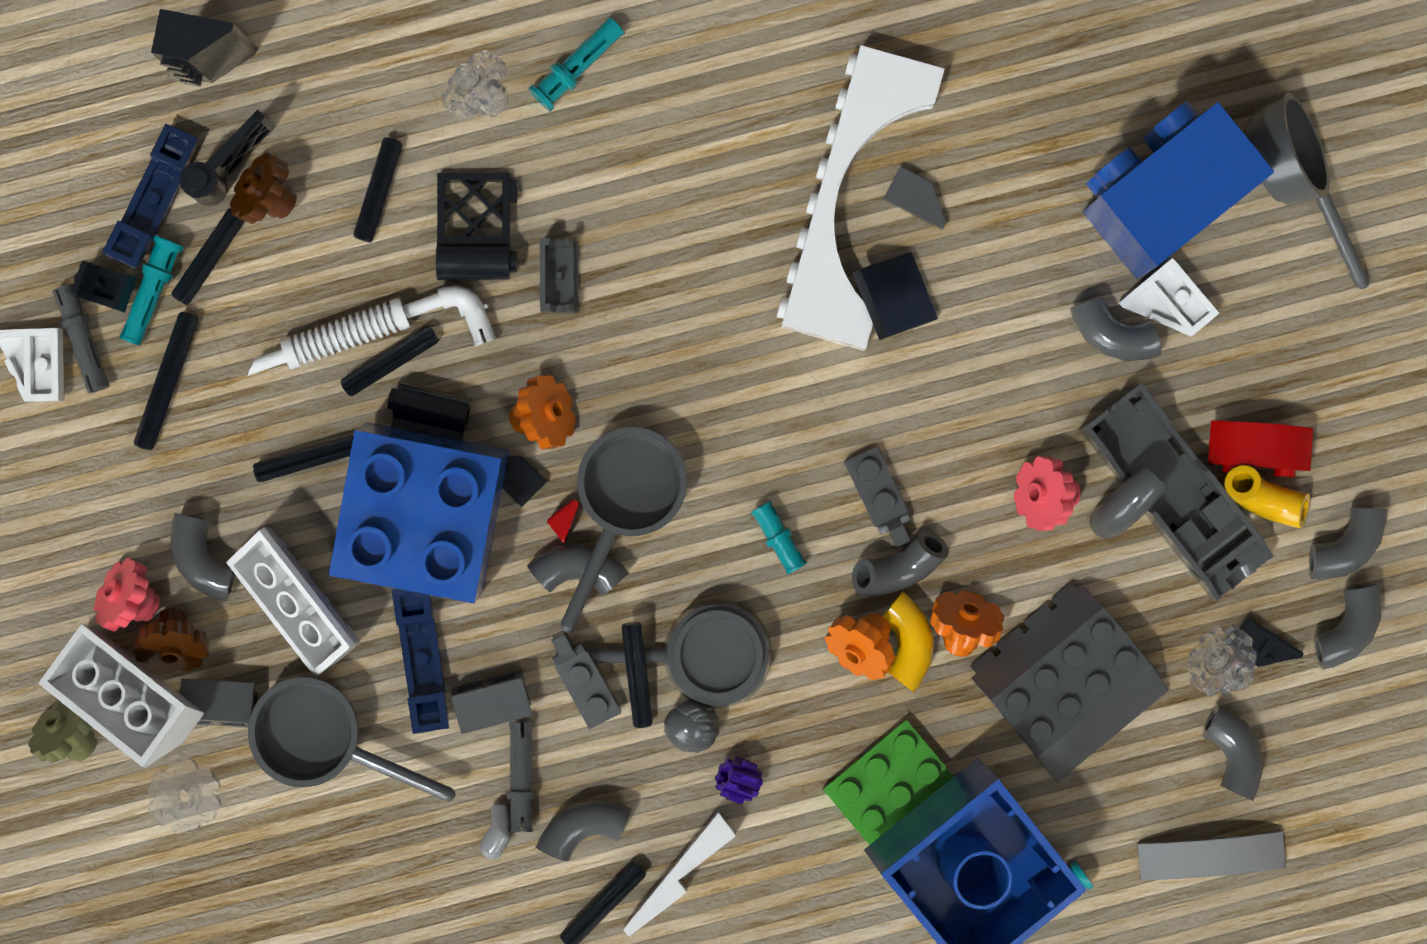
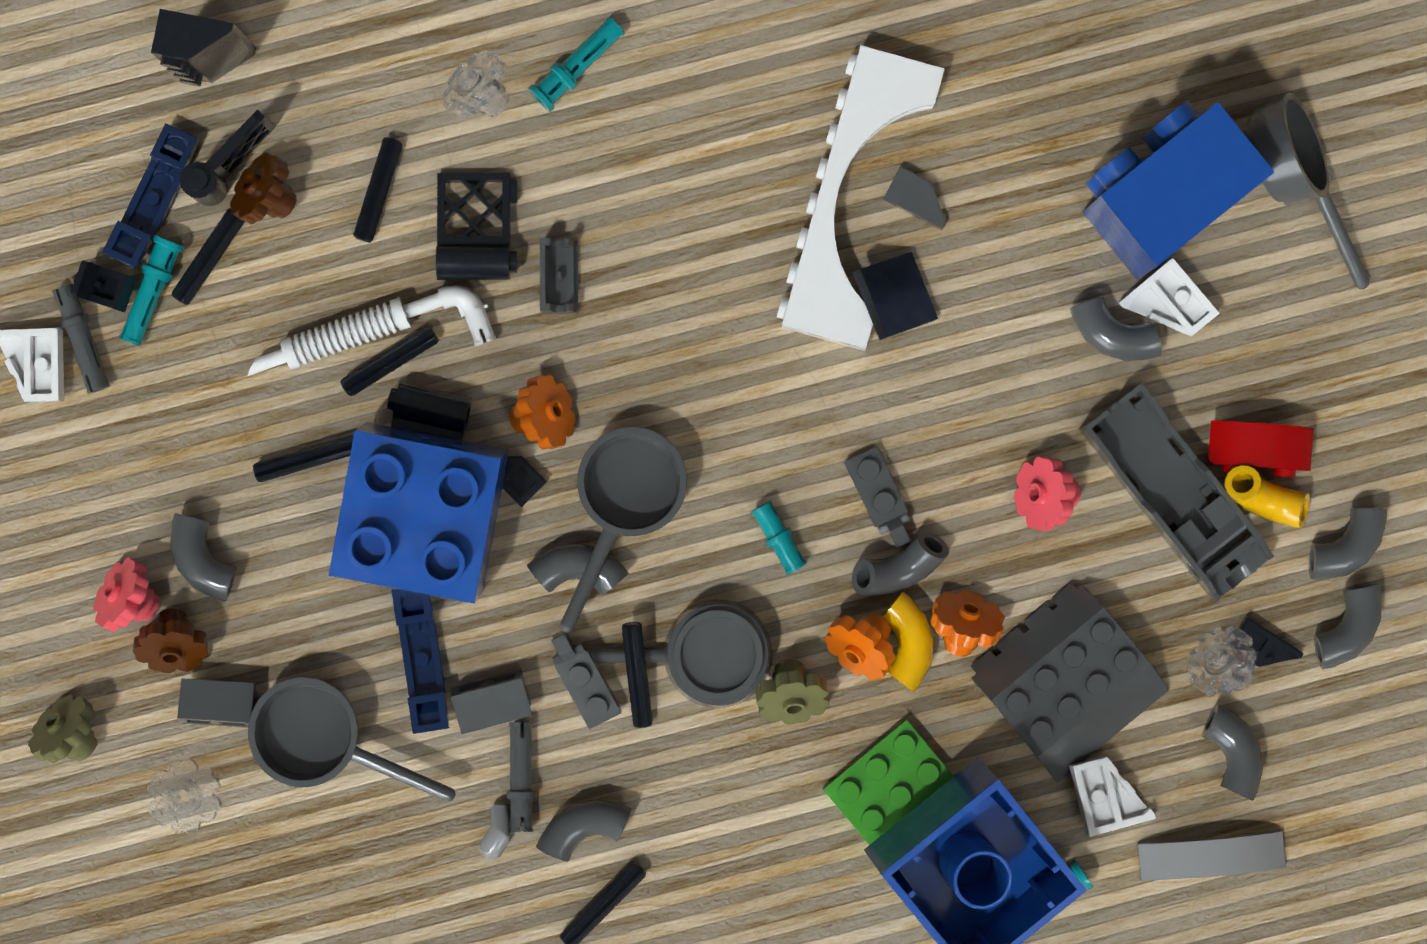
(120, 697): white slope -> none
(166, 381): black axle -> none
(292, 601): white slope -> none
(562, 520): red slope -> none
(671, 888): white slope -> none
(692, 726): dark grey hair -> none
(738, 780): dark purple gear -> none
(792, 694): none -> olive plant
(1106, 798): none -> white wing
(1127, 504): dark grey cylinder -> none

